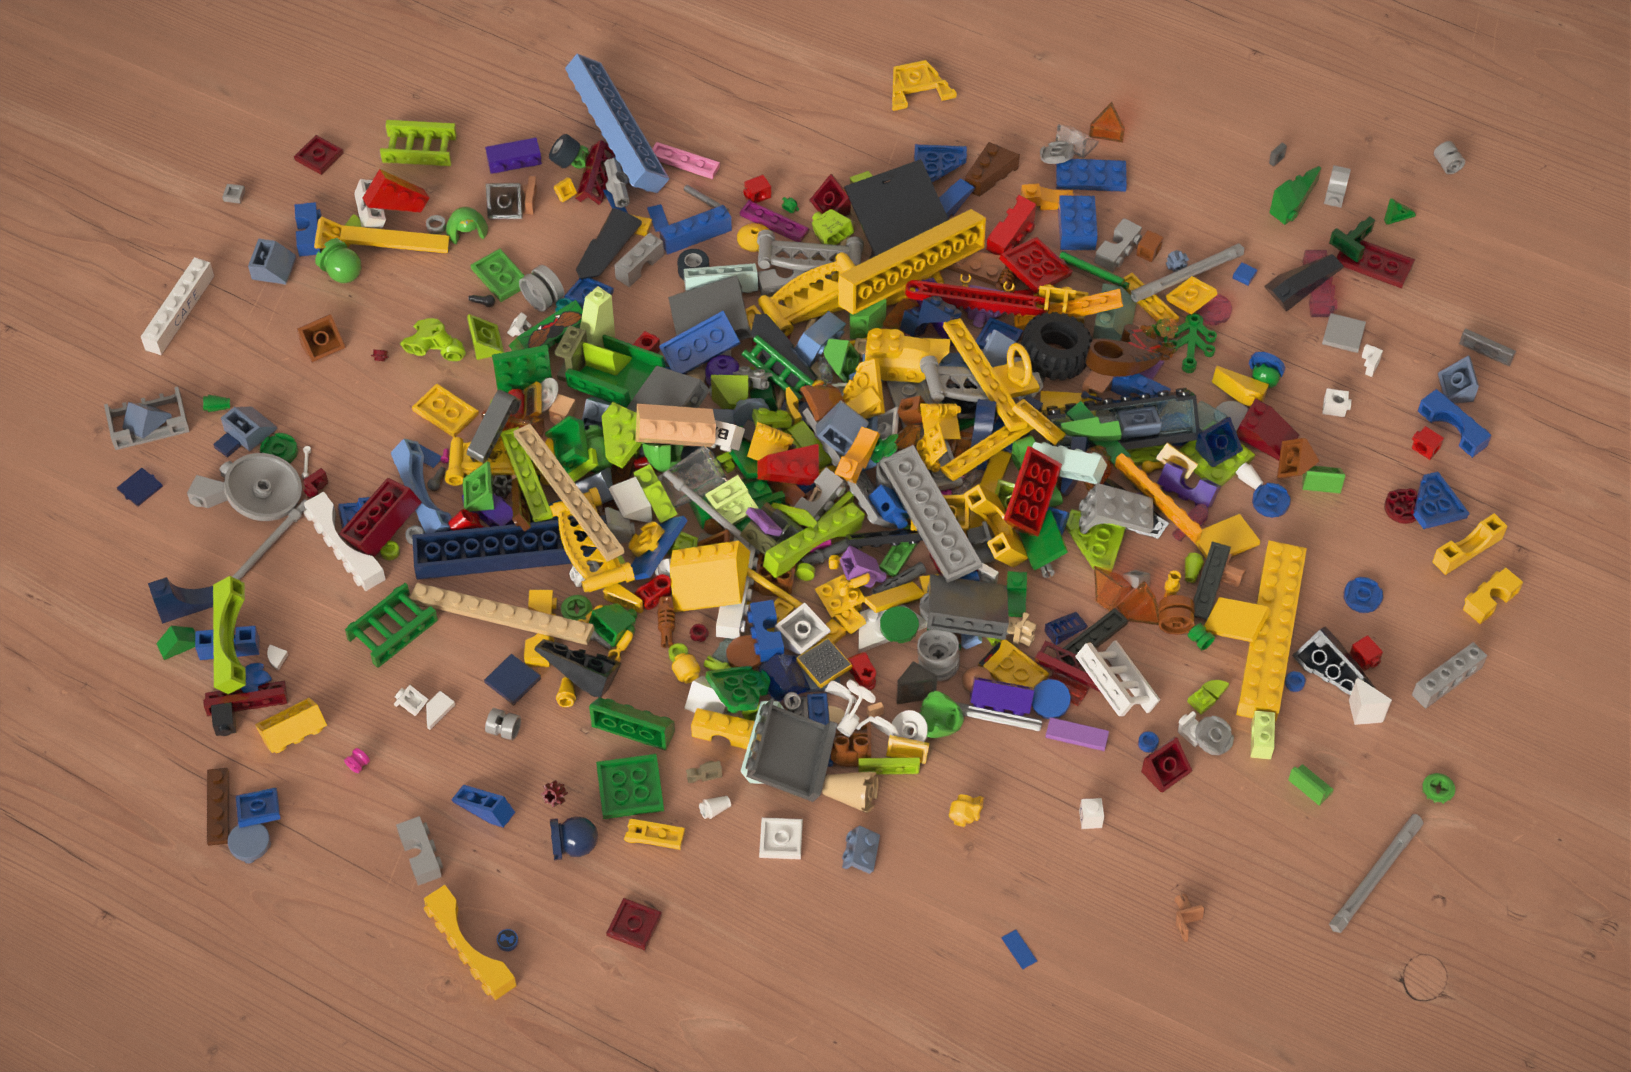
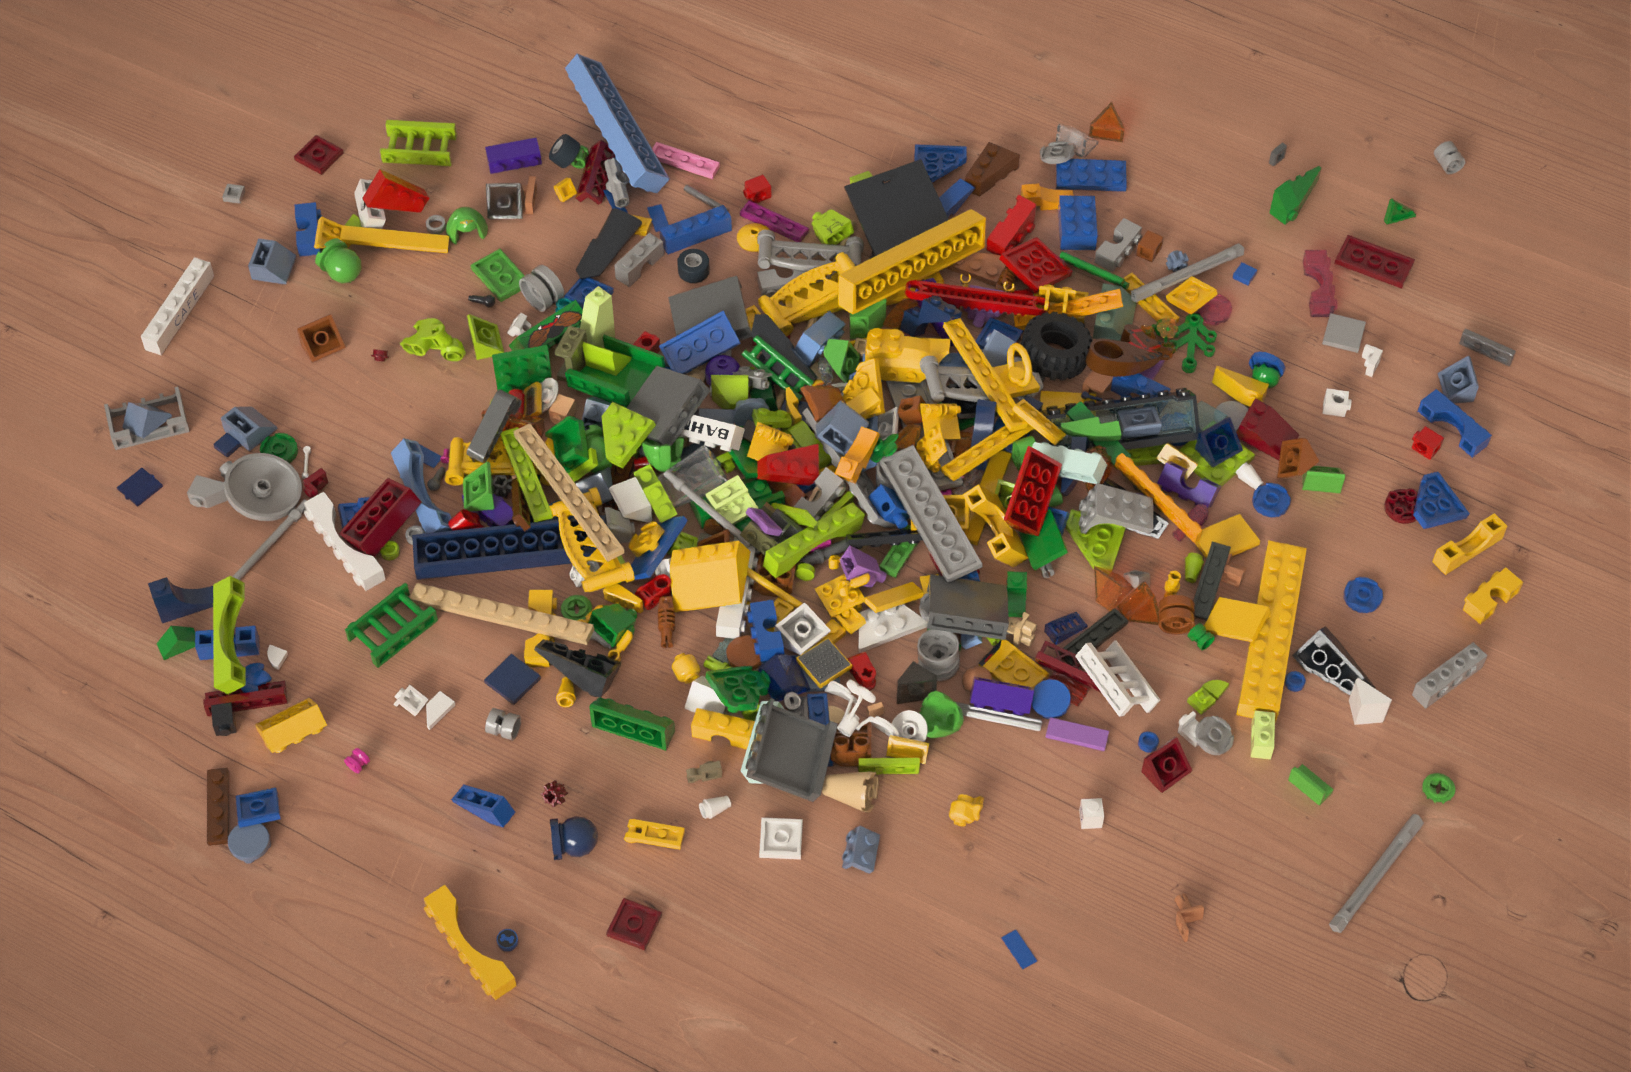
(215, 403): green cone -> none
(414, 835): light grey arch -> none
(445, 410): yellow tile -> none
(630, 786): green plate -> none
(675, 425): light nougat slope -> none
(677, 649): lime tile -> none
(698, 628): dark red plate -> none
(703, 276): light aqua brick -> none
(790, 205): green plate -> none
(831, 196): dark red slope -> none
(899, 624): green tile -> none
(902, 578): dark grey pin -> none
(916, 78): yellow wing -> none
(978, 538): dark grey panel -> none
(988, 574): white tile -> none
(1148, 466): yellow piece -> none
(1300, 282): black wedge -> none
(1337, 186): light grey arch -> none
(1349, 243): dark green bracket -> none
(1366, 653): red brick -> none

